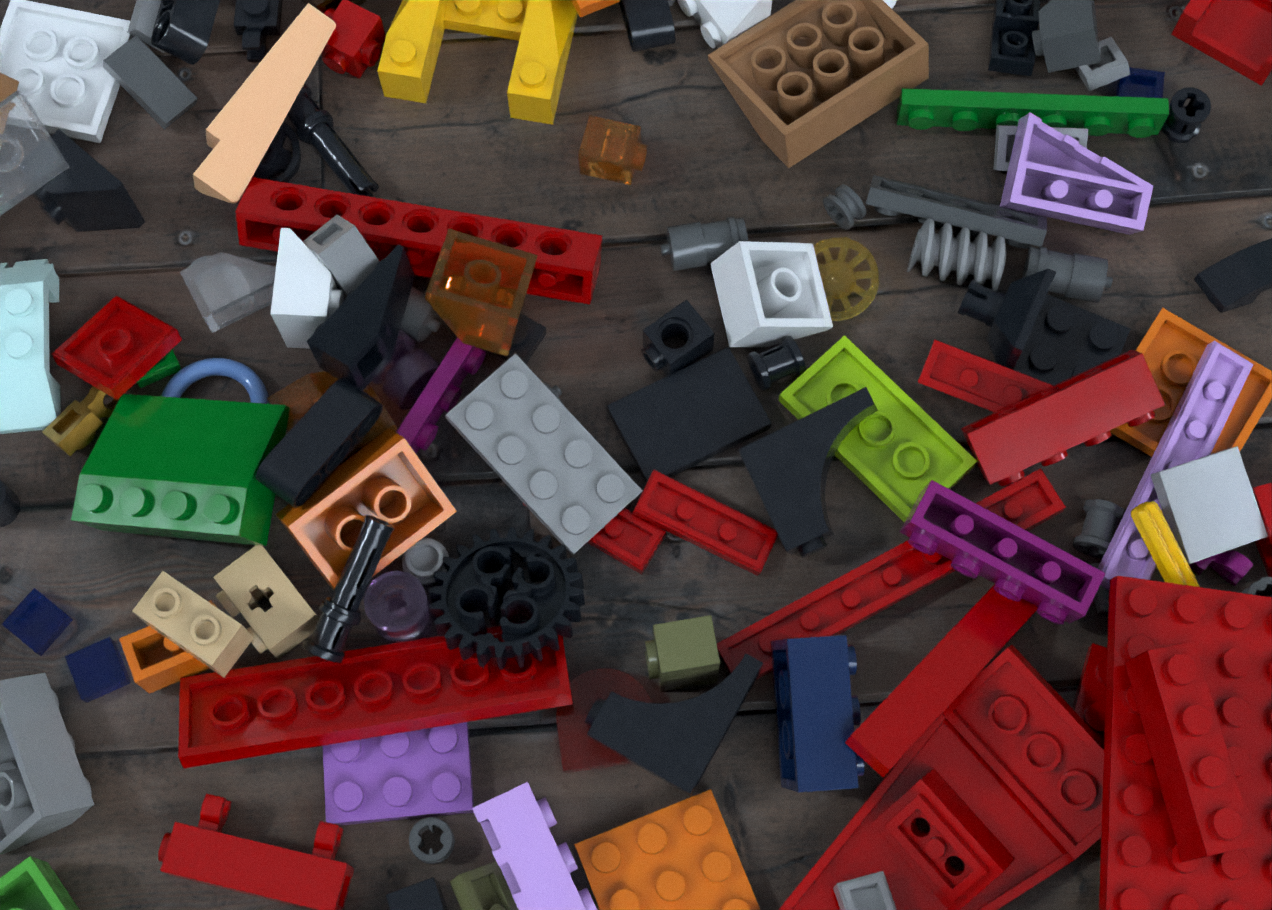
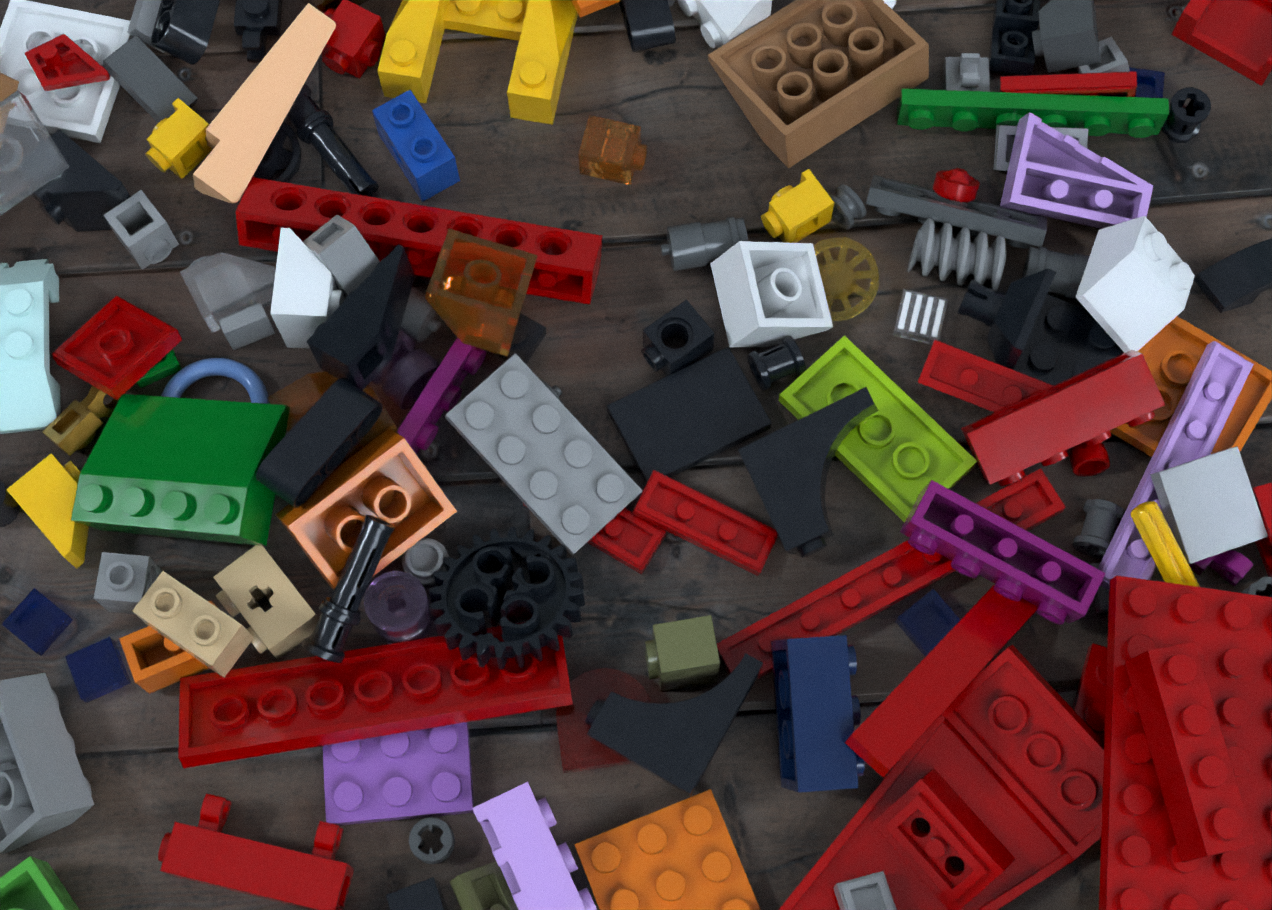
(48, 499): none -> yellow slope
(64, 64): none -> red piece
(124, 580): none -> light grey brick
(142, 230): none -> light grey brick
(179, 141): none -> yellow brick
(246, 326): none -> light grey tile
(416, 145): none -> blue brick
(798, 210): none -> yellow brick
(920, 317): none -> clear tile
(927, 621): none -> clear blue tile
(956, 185): none -> red tile
(966, 73): none -> light grey tile
(1089, 460): none -> red hinge
(1093, 84): none -> red tile
(1134, 282): none -> white slope

